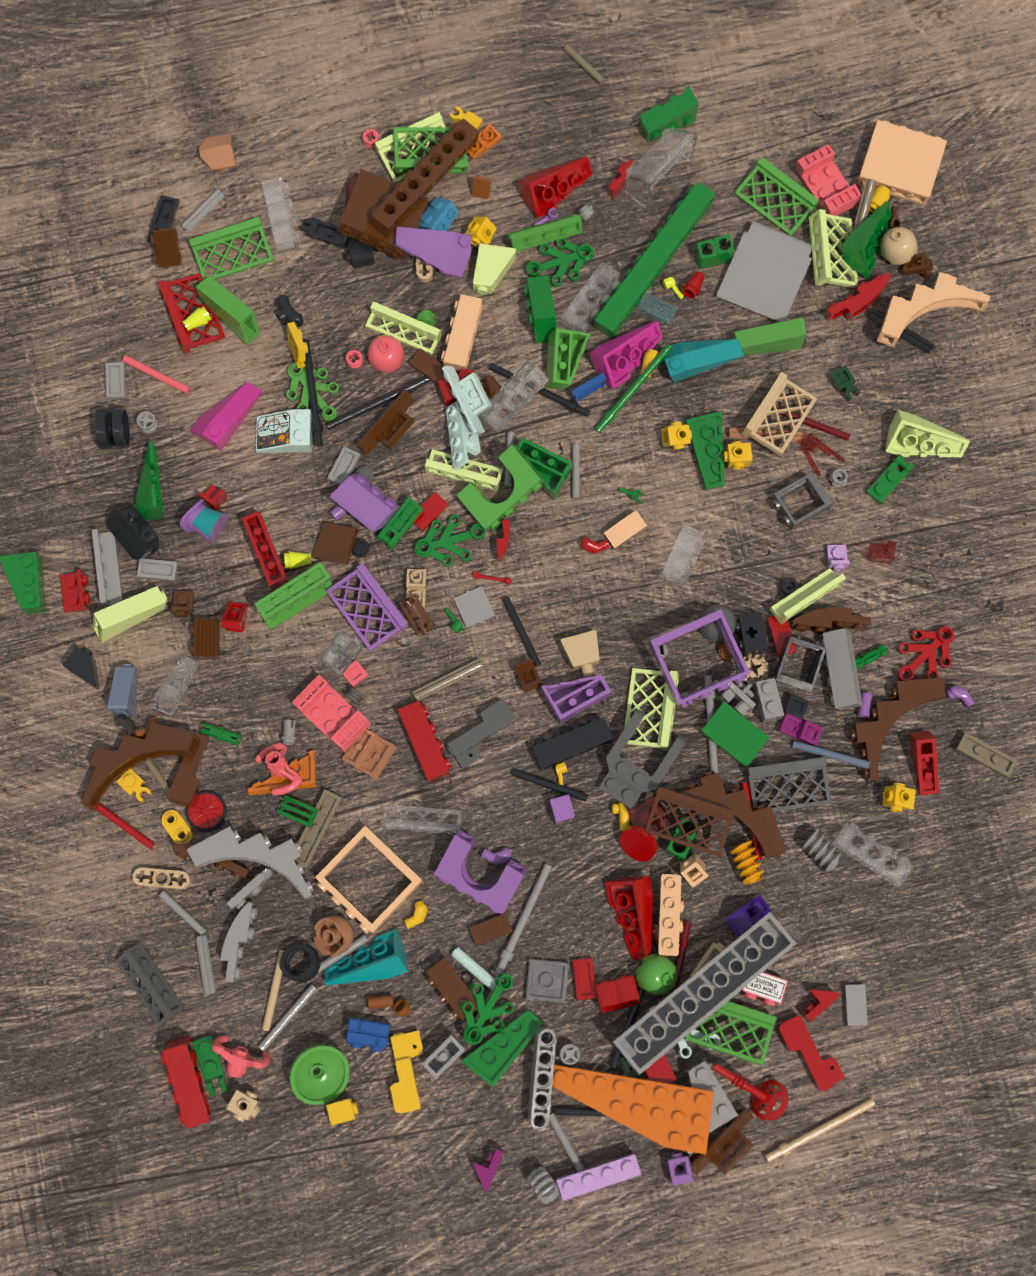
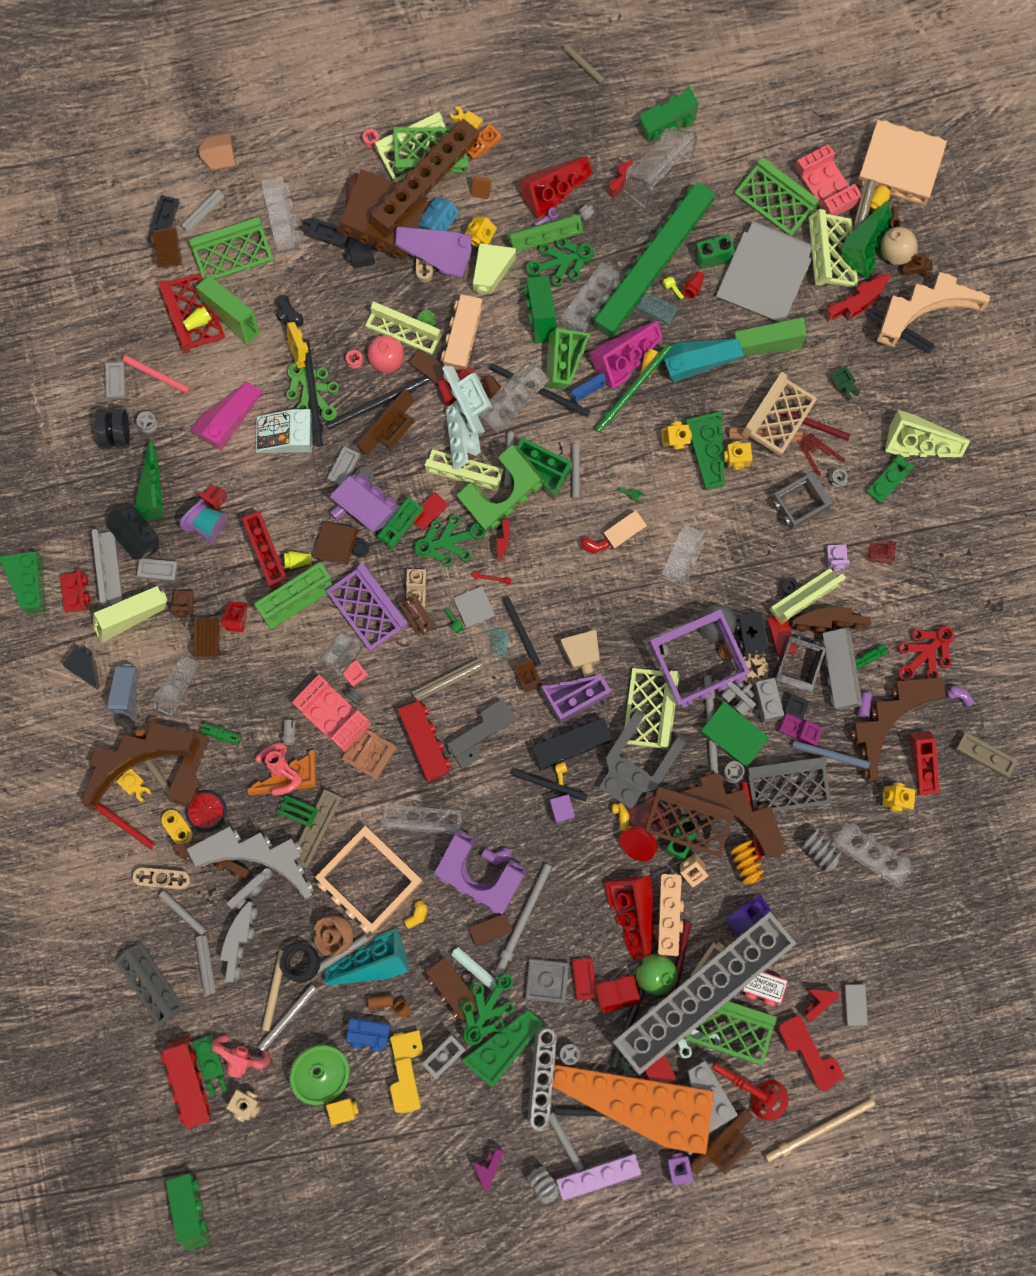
(187, 1212): none -> green wedge
(502, 645): none -> clear light blue bracket
(733, 772): none -> light grey wheel

